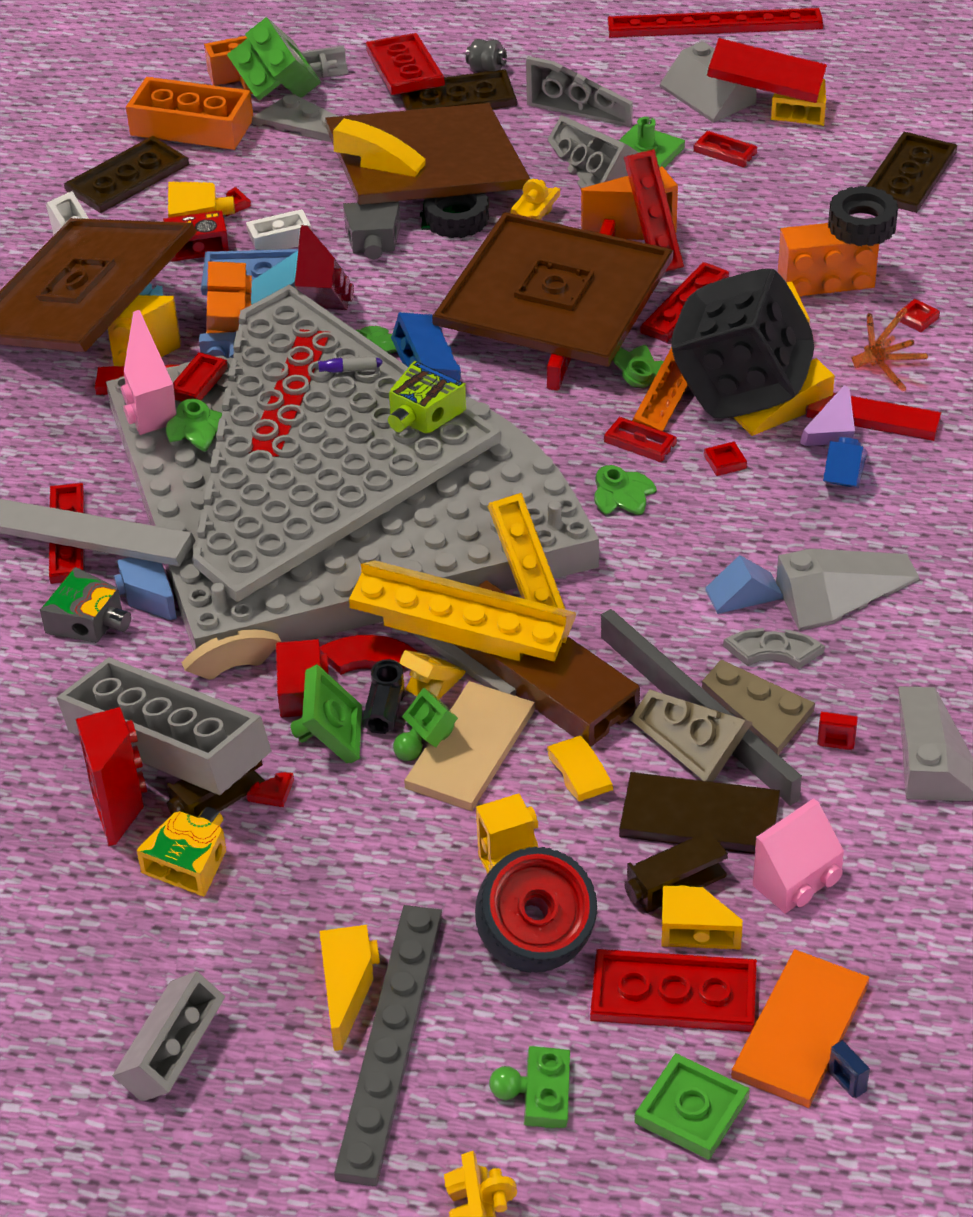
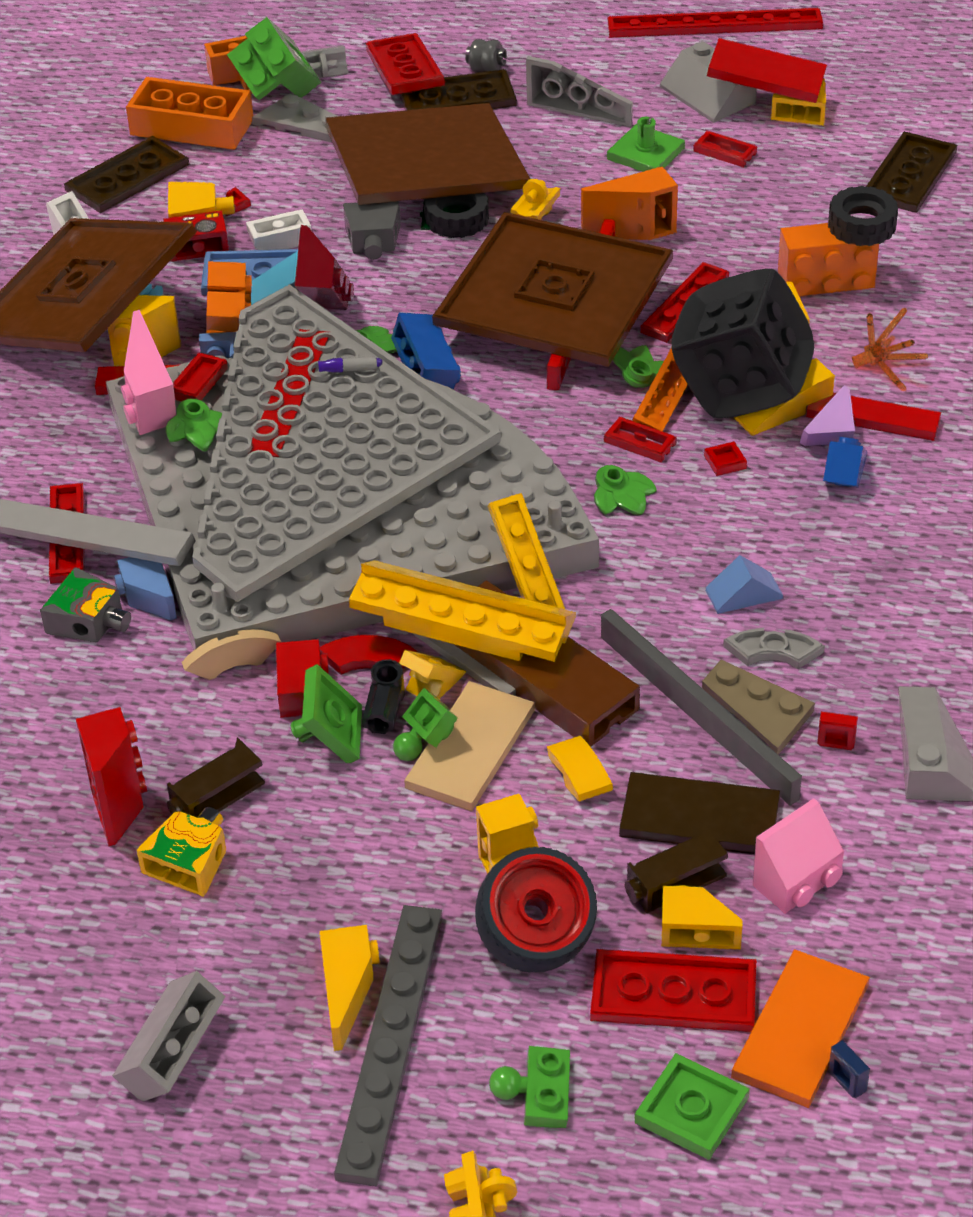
(174, 725): light grey brick -> none
(272, 791): red tile -> none
(376, 148): yellow slope -> none
(425, 399): lime torso -> none
(589, 152): light grey wedge -> none
(652, 204): red tile -> none
(691, 732): dark tan wing -> none
(830, 583): light grey wedge -> none
(919, 315): red tile -> none

